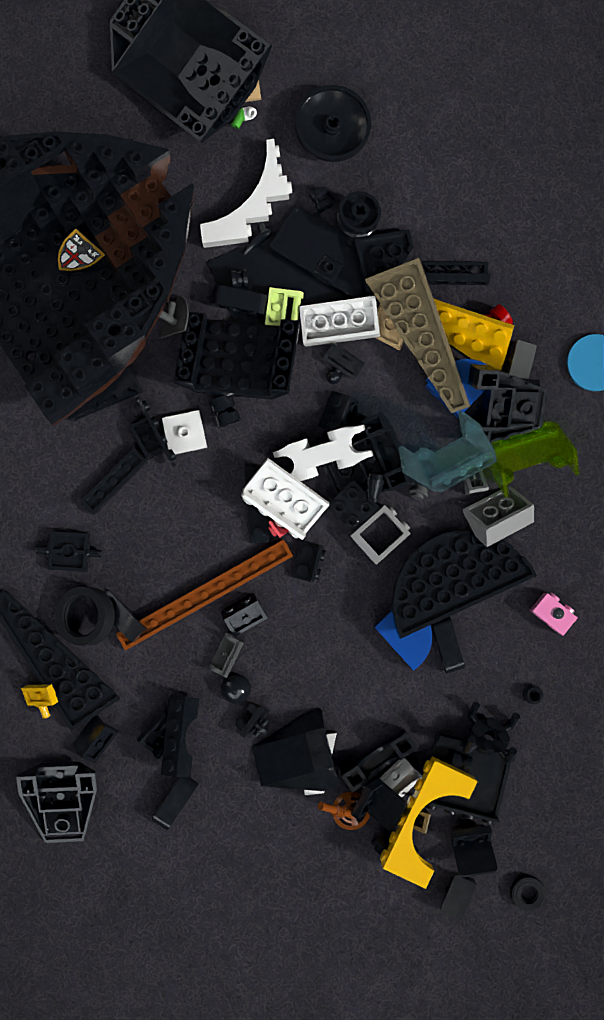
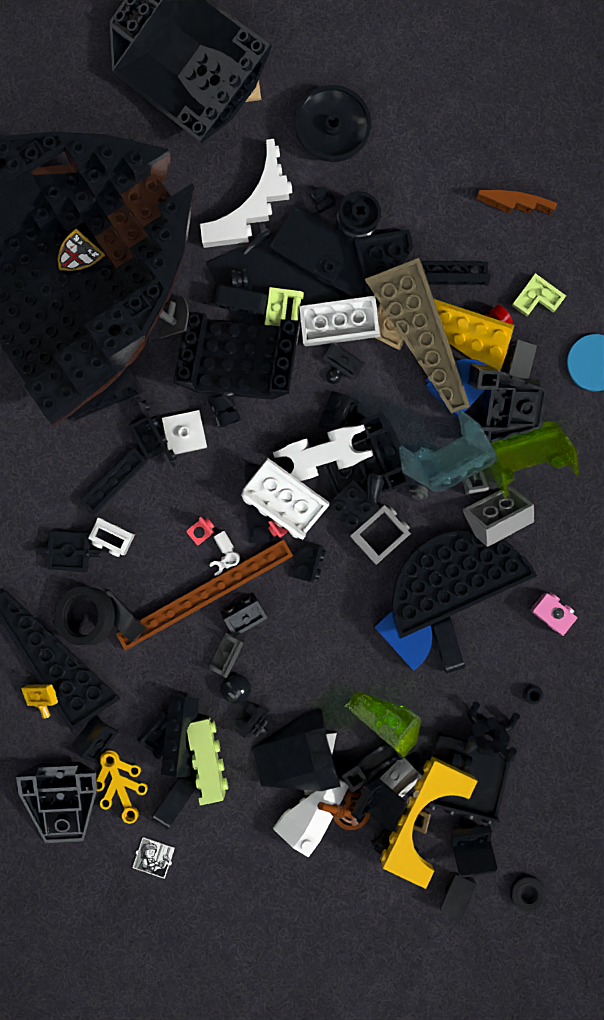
(115, 530): none -> white window
(119, 782): none -> yellow plant
(153, 857): none -> piece
(206, 524): none -> coral bracket
(206, 760): none -> yellowish green wedge
(231, 558): none -> white bar
(243, 115): arm -> none
(305, 823): none -> white wedge
(391, 722): none -> clear neon green wedge
(509, 200): none -> dark orange slope
(538, 291): none -> yellowish green plate

